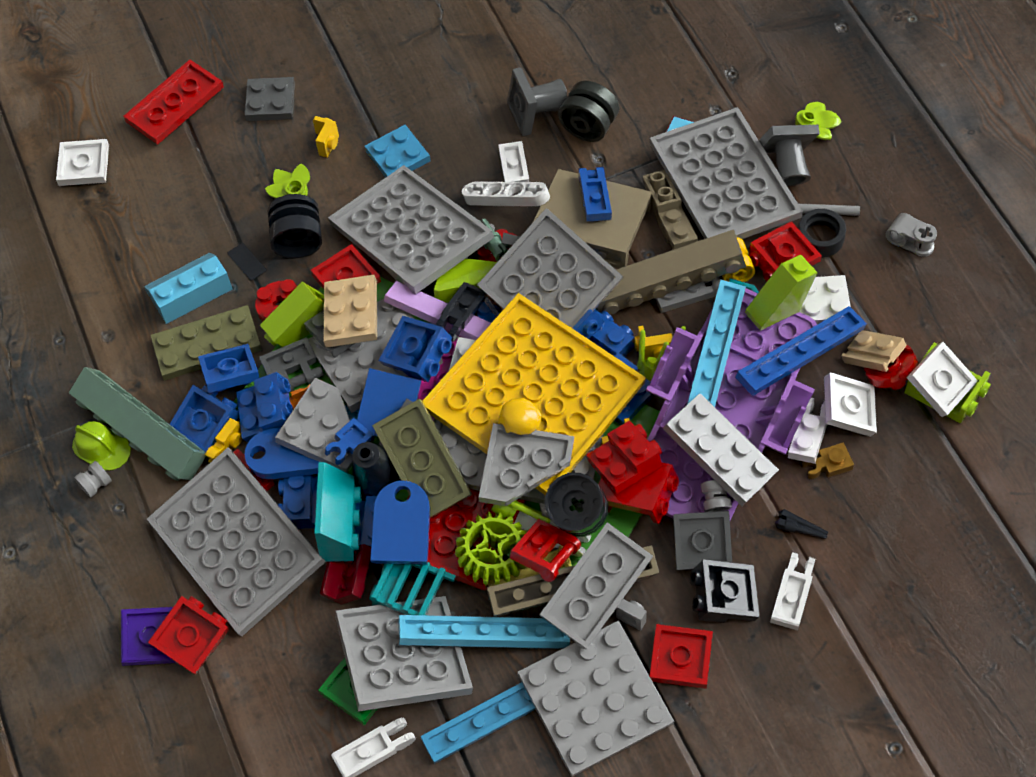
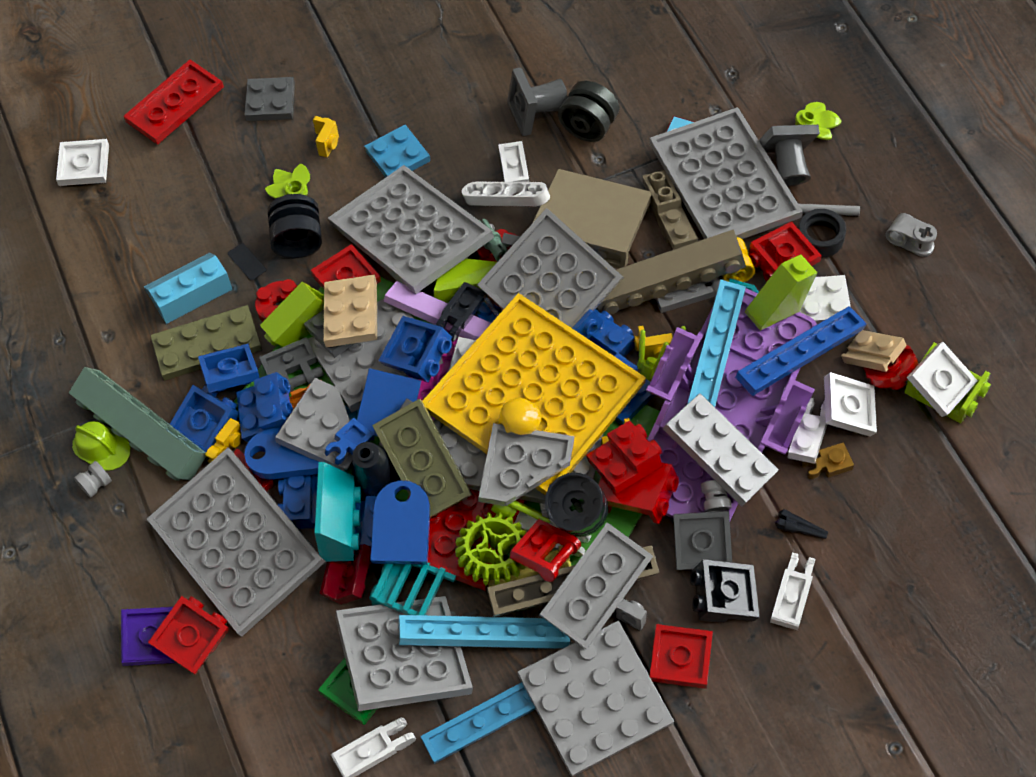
(595, 194): blue plate -> none

